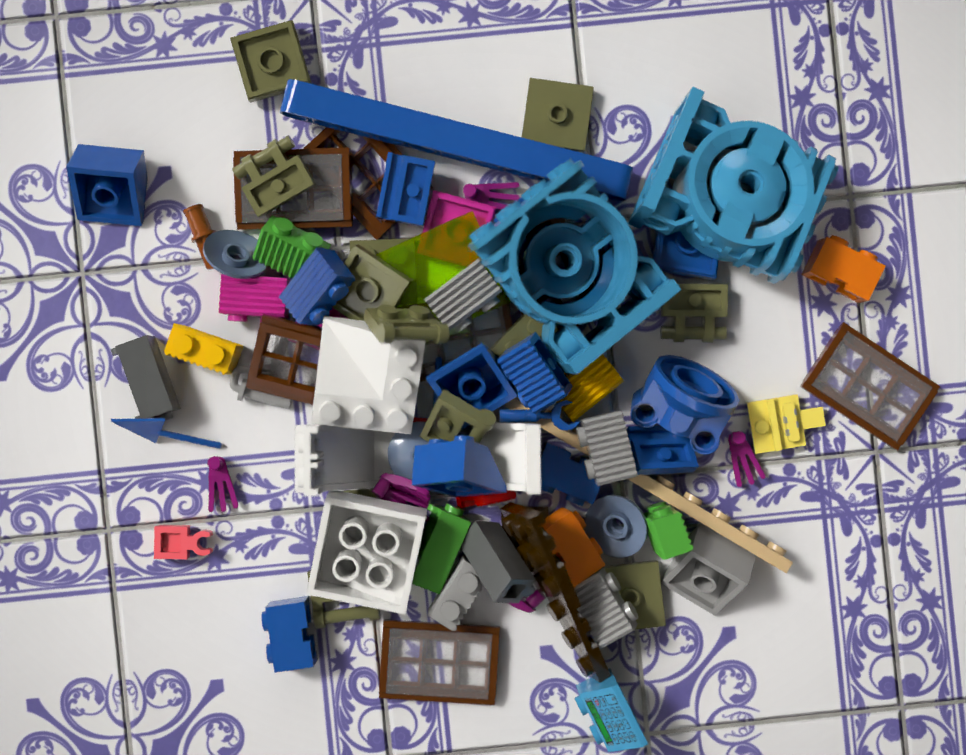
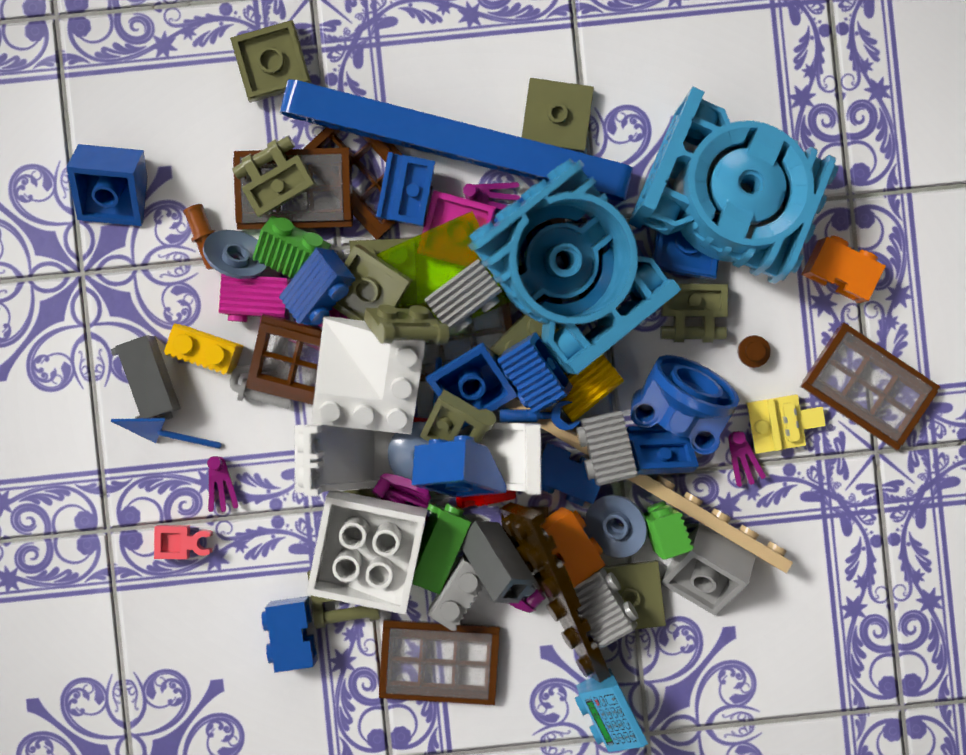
(754, 351): none -> reddish brown plate

